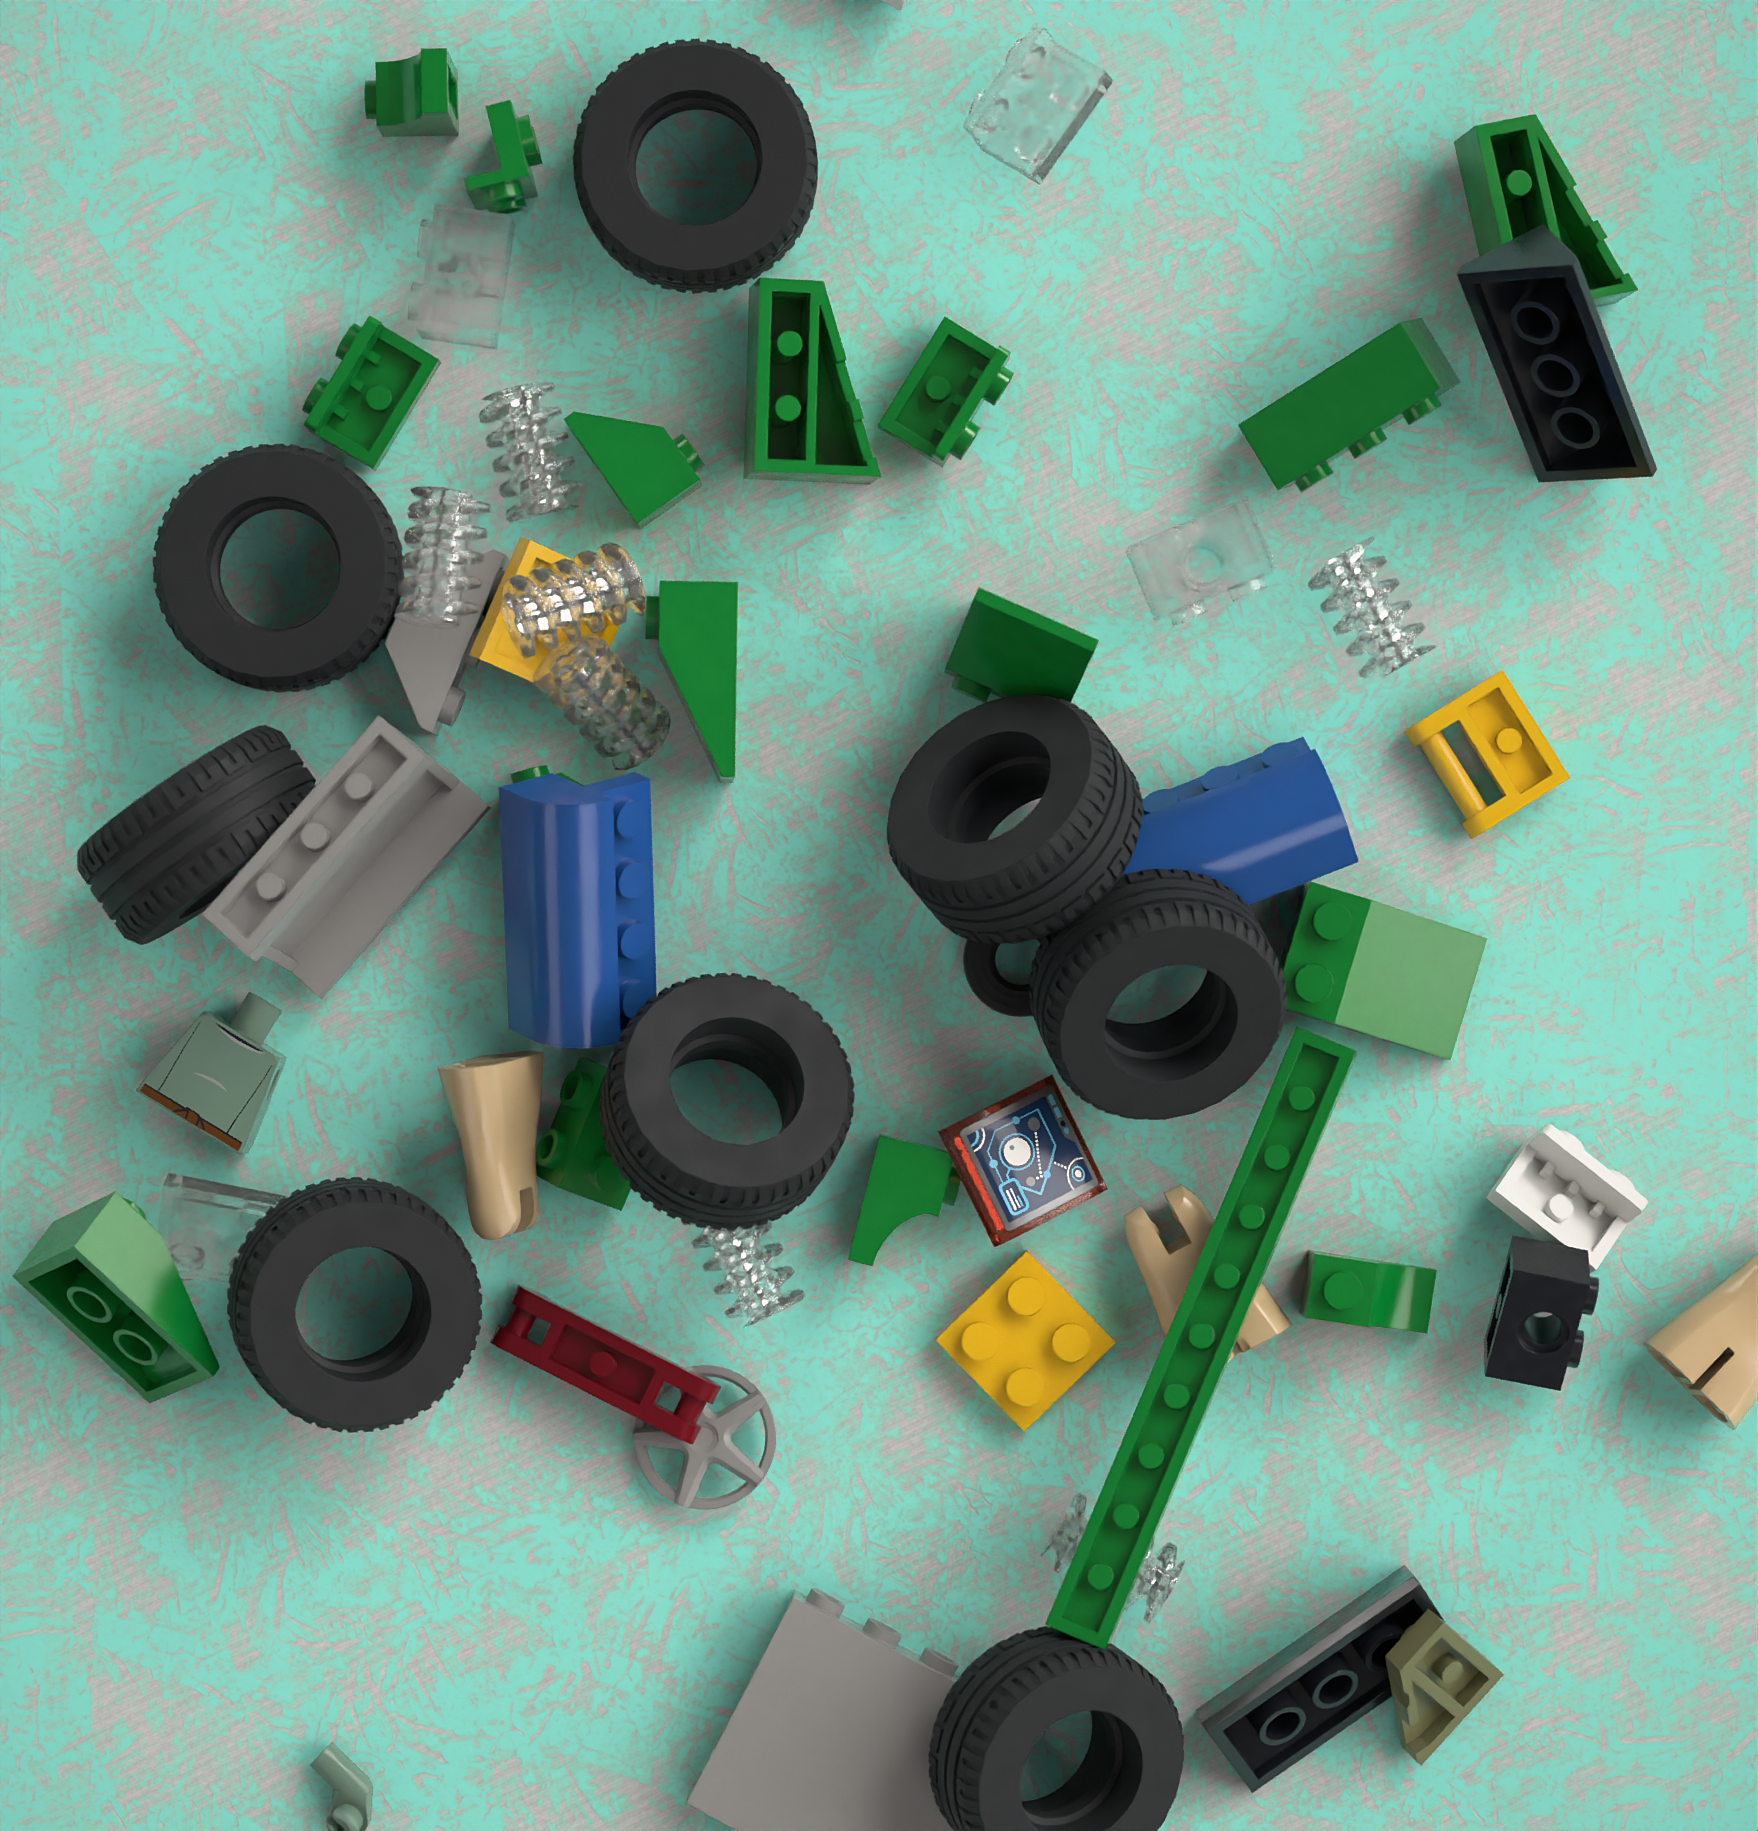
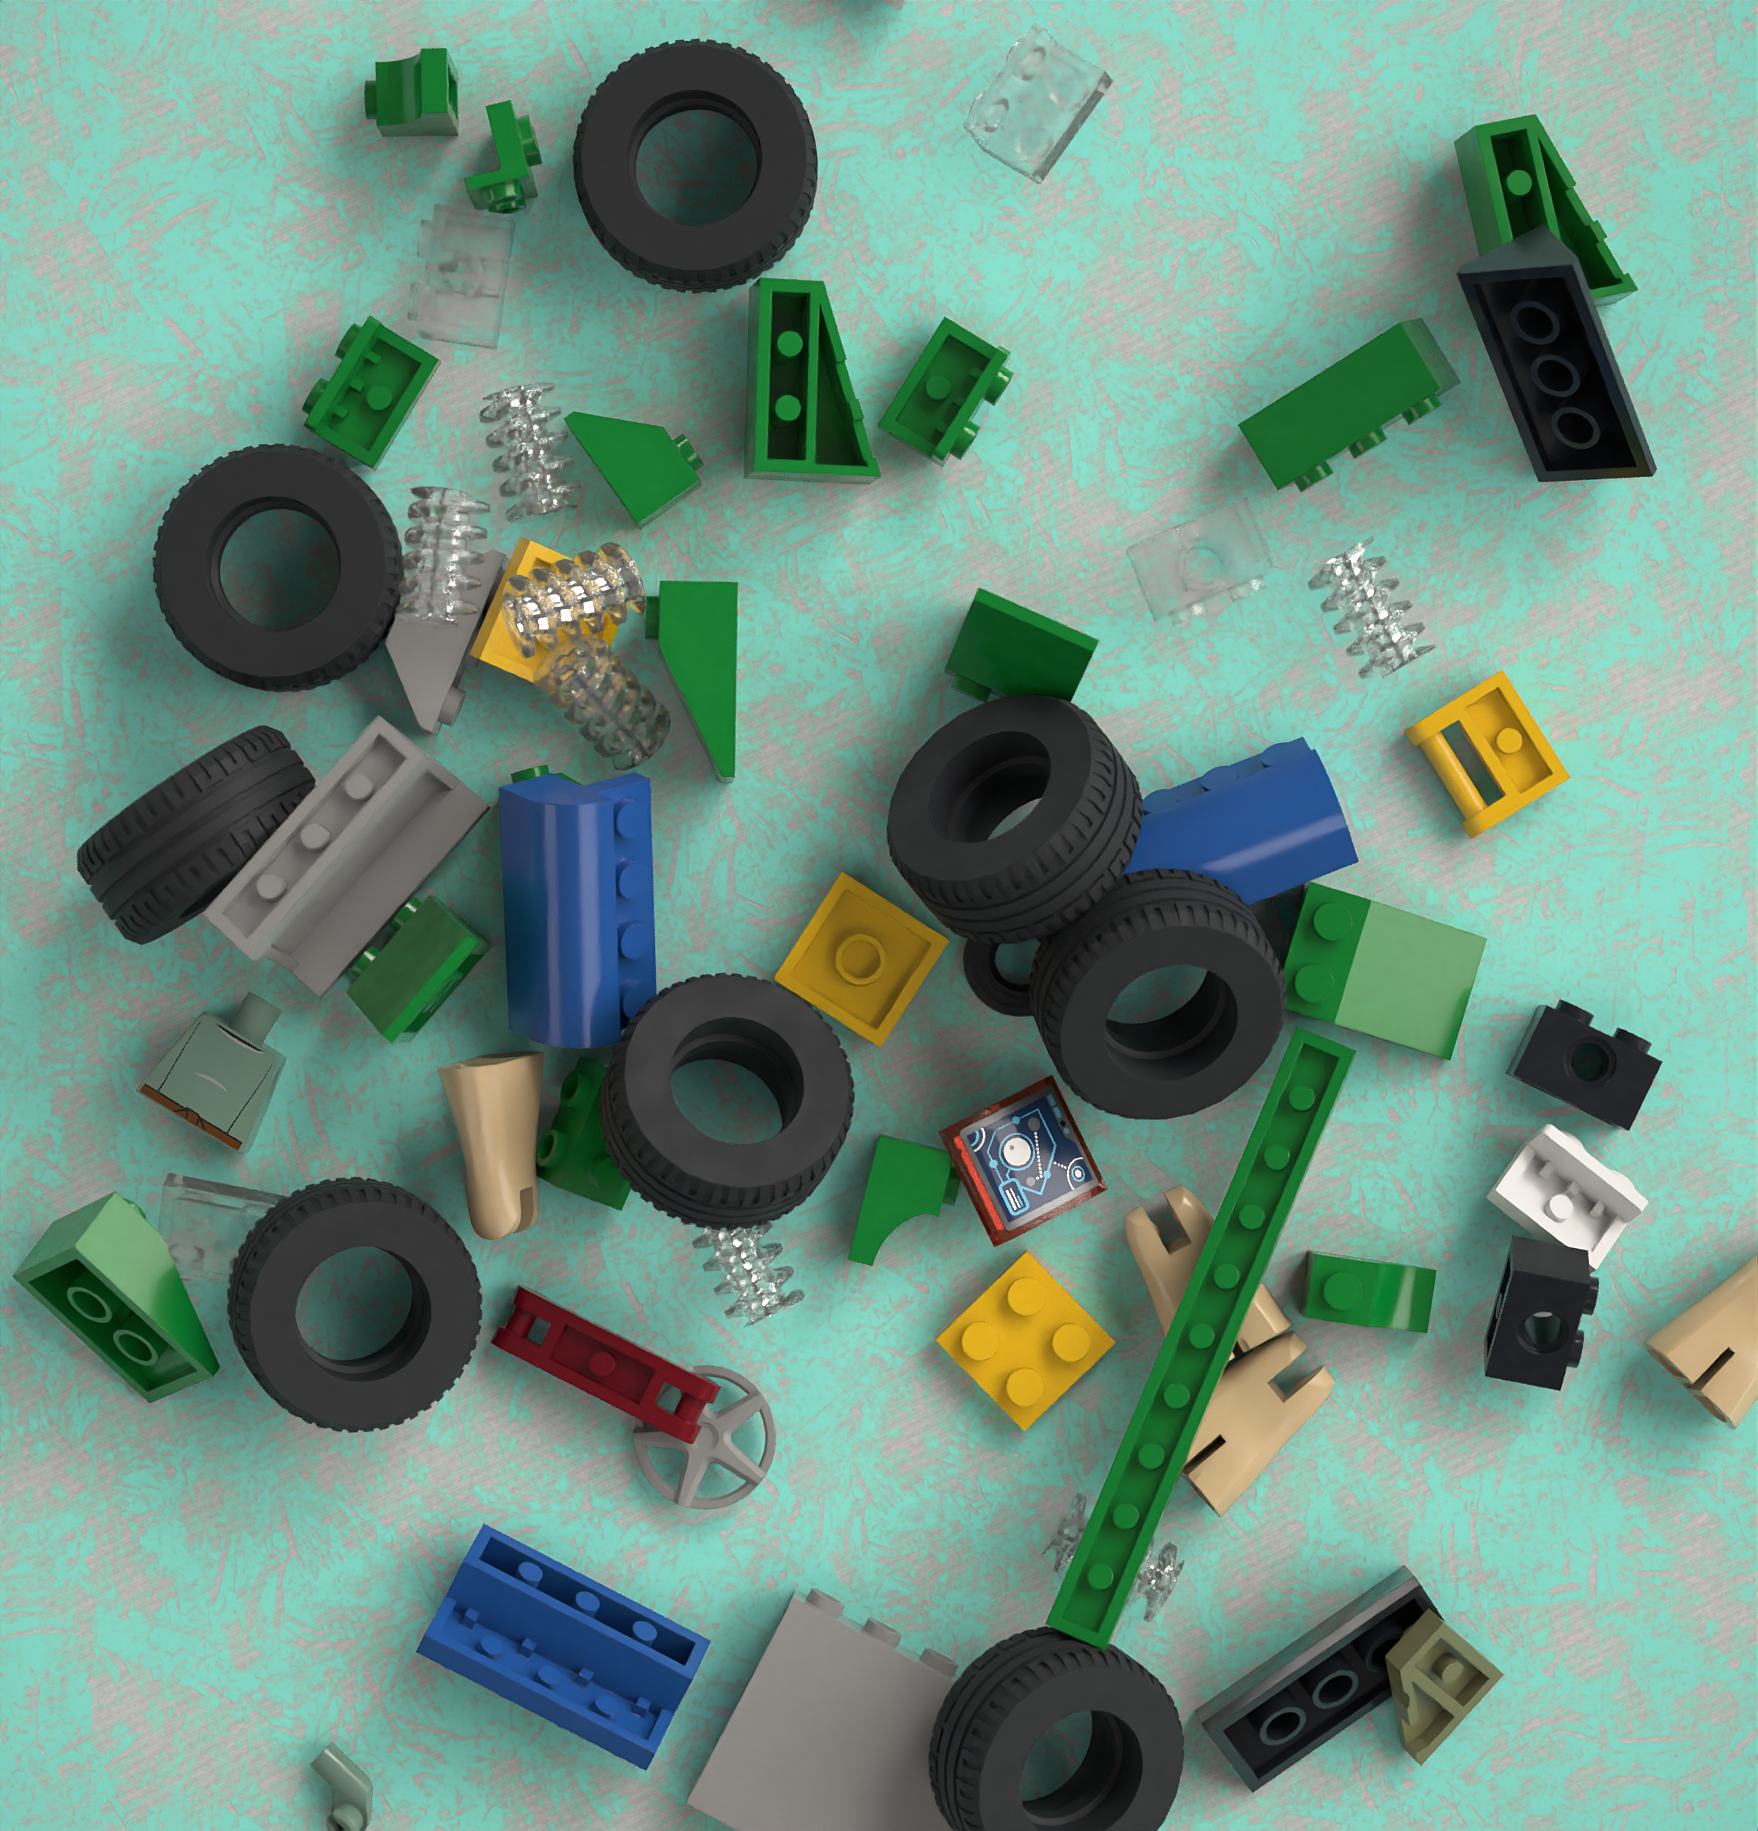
(415, 969): none -> green slope
(564, 1646): none -> blue brick
(861, 959): none -> yellow plate
(1252, 1421): none -> tan piece
(1545, 1064): none -> black brick

